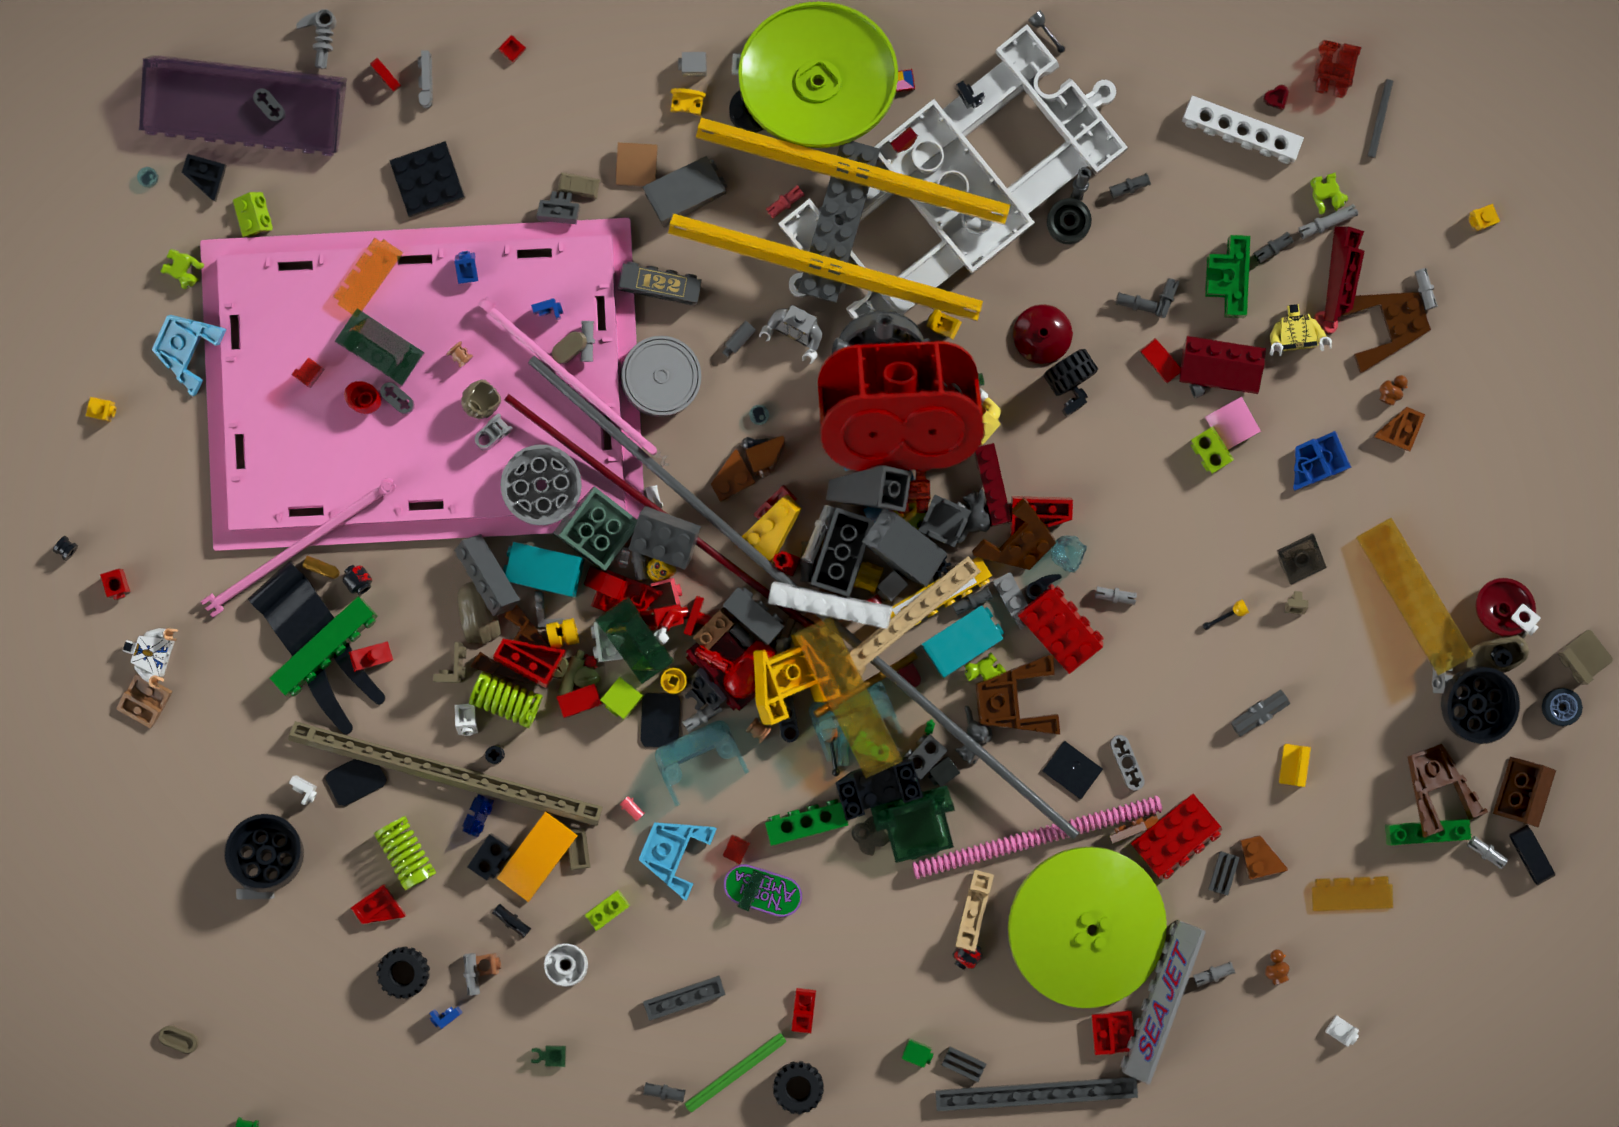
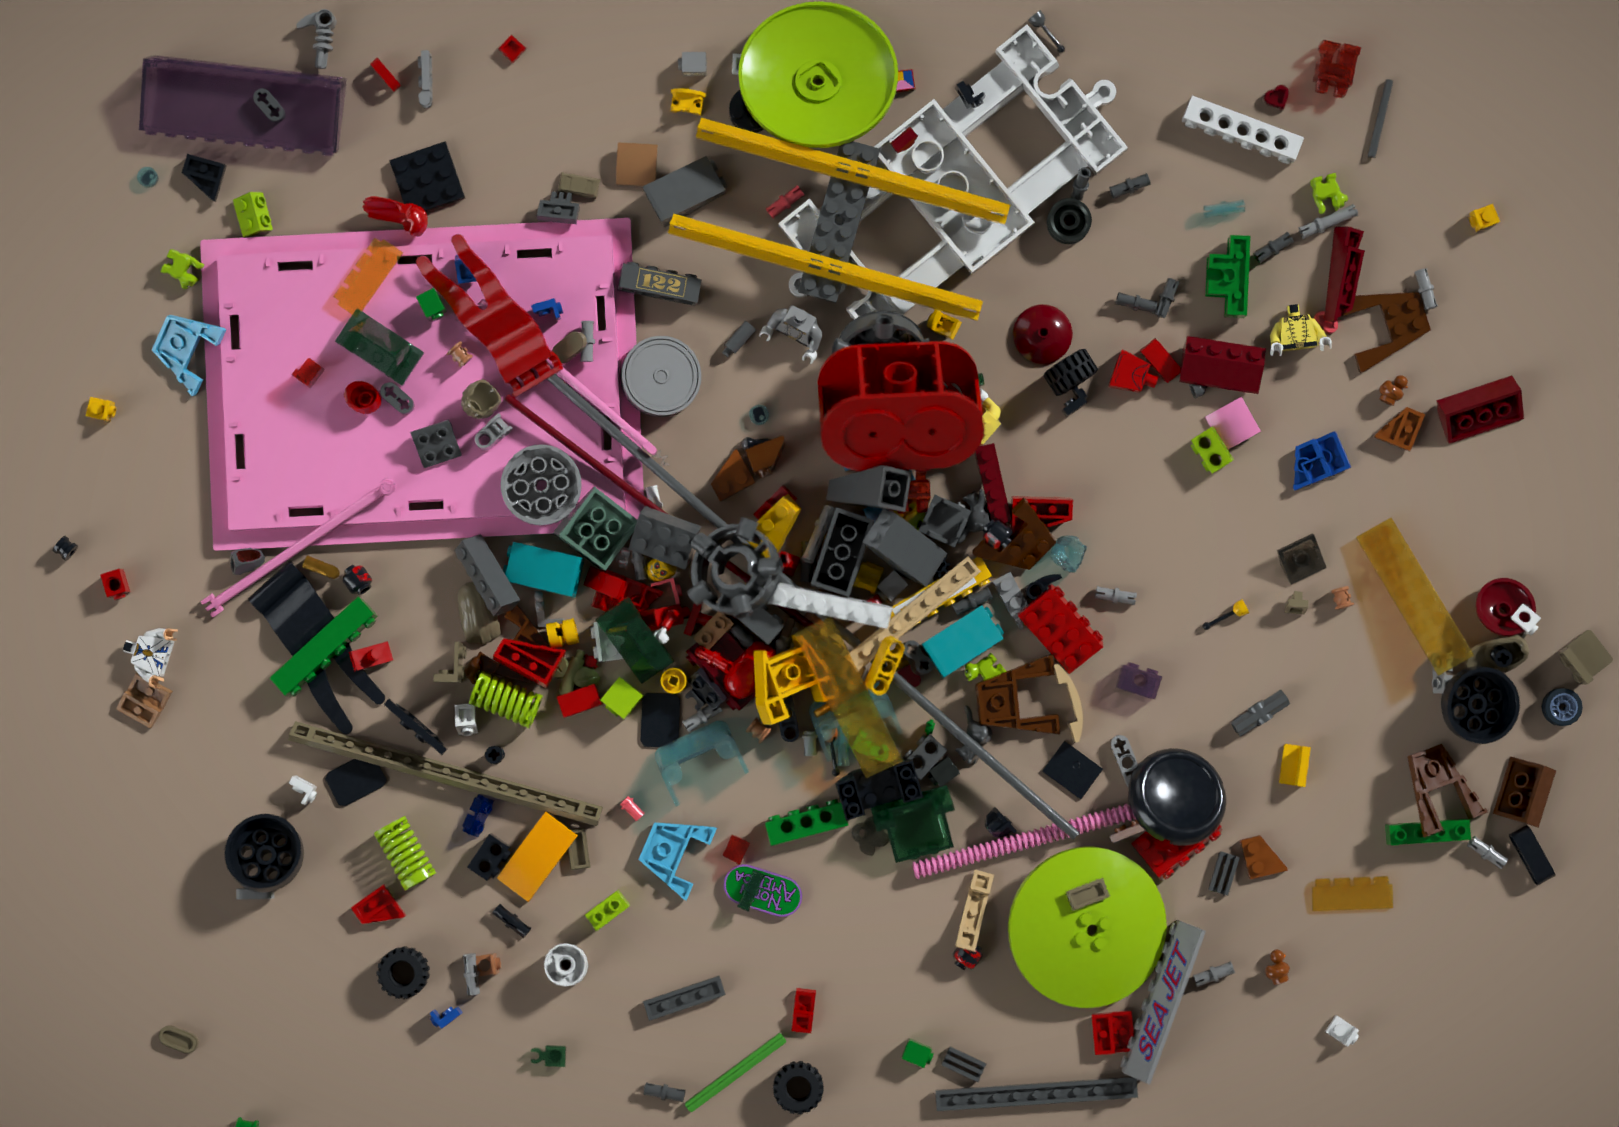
(246, 560): none -> dark grey rock
(409, 215): none -> red hair
(410, 722): none -> black wing
(431, 304): none -> green brick
(436, 443): none -> dark grey hinge
(472, 669): none -> reddish brown arm
(502, 327): none -> red flag
(764, 571): none -> dark grey piece
(809, 743): none -> light grey pin
(884, 675): none -> yellow beam
(916, 657): none -> dark grey axle
(997, 534): none -> black head
(998, 824): none -> black piece
(1076, 726): none -> tan slope
(1087, 894): none -> dark tan tile
(1131, 373): none -> red torso
(1147, 689): none -> clear purple brick
(1177, 796): none -> black piece
(1224, 208): none -> clear light blue pin
(1342, 598): none -> nougat bush
(1480, 409): none -> dark red slope

